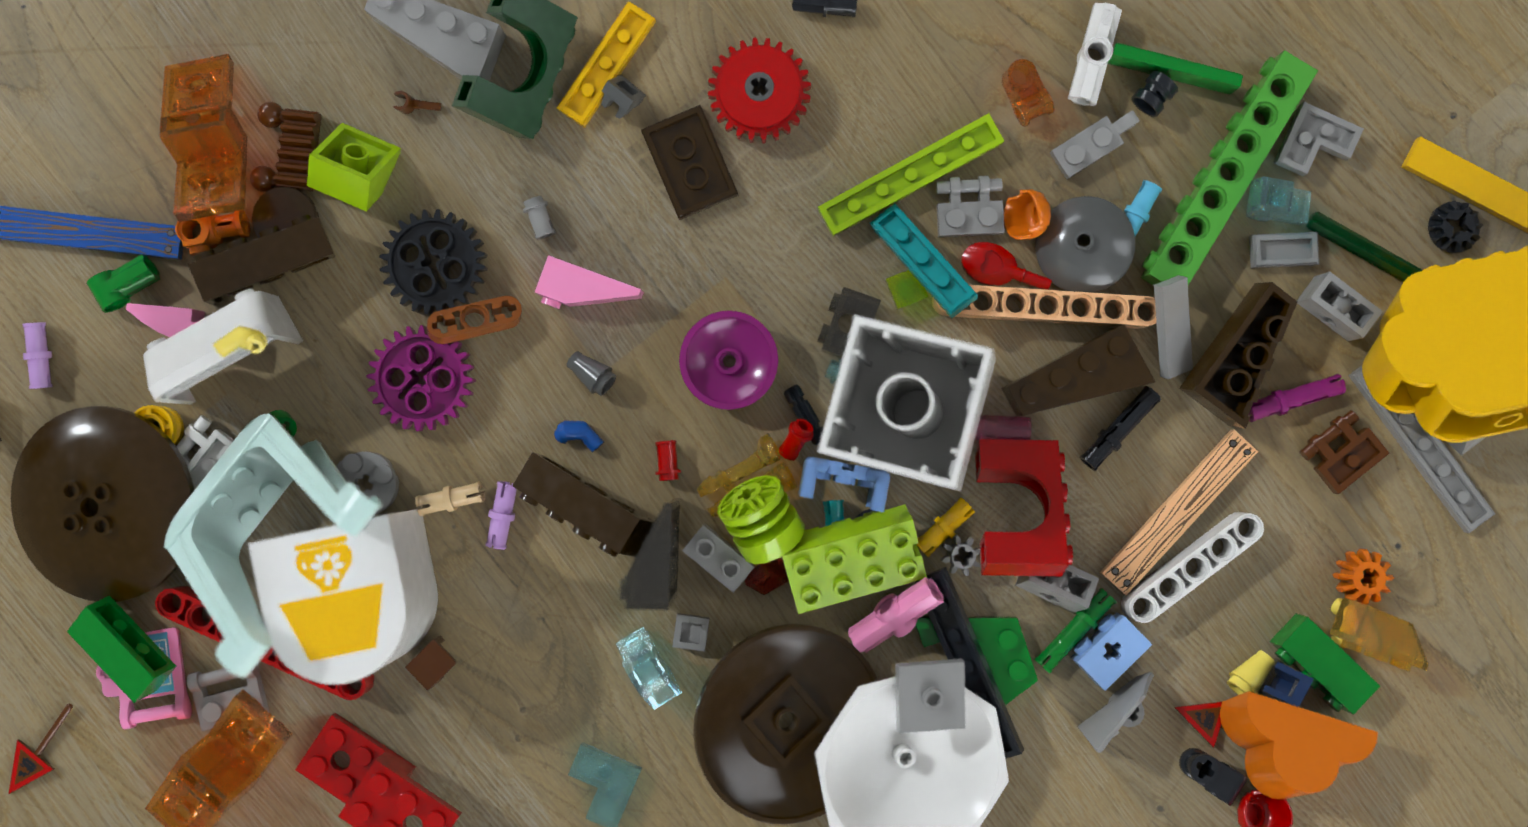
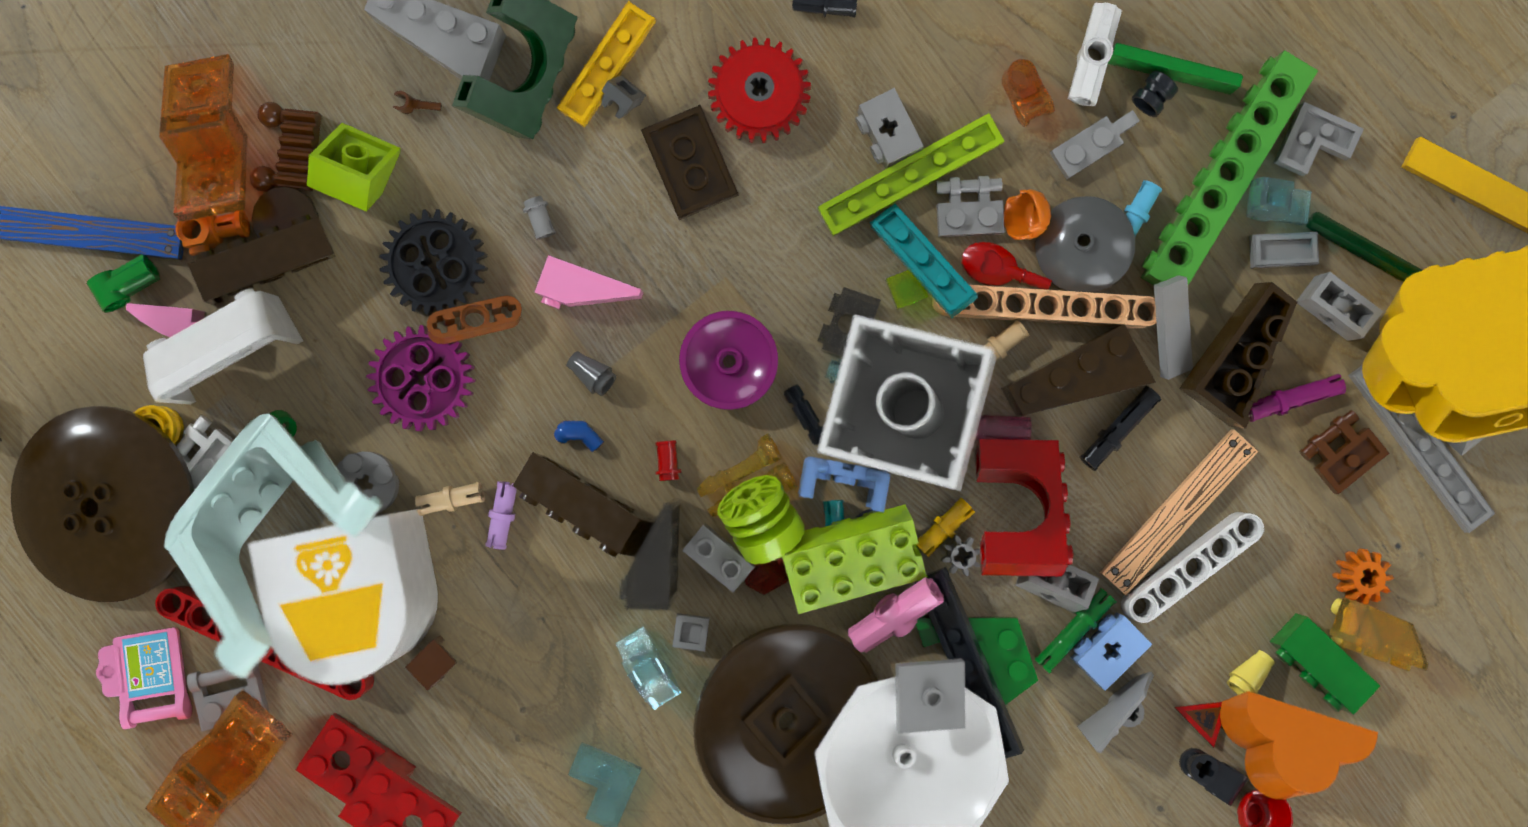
(27, 763): piece -> none
(37, 355): lavender pin -> none
(121, 648): green brick -> none
(242, 338): light yellow arm -> none
(799, 433): red pin -> none
(890, 111): none -> light grey brick
(1007, 339): none -> tan pin
(1288, 685): dark blue window -> none
(1442, 232): black gear -> none

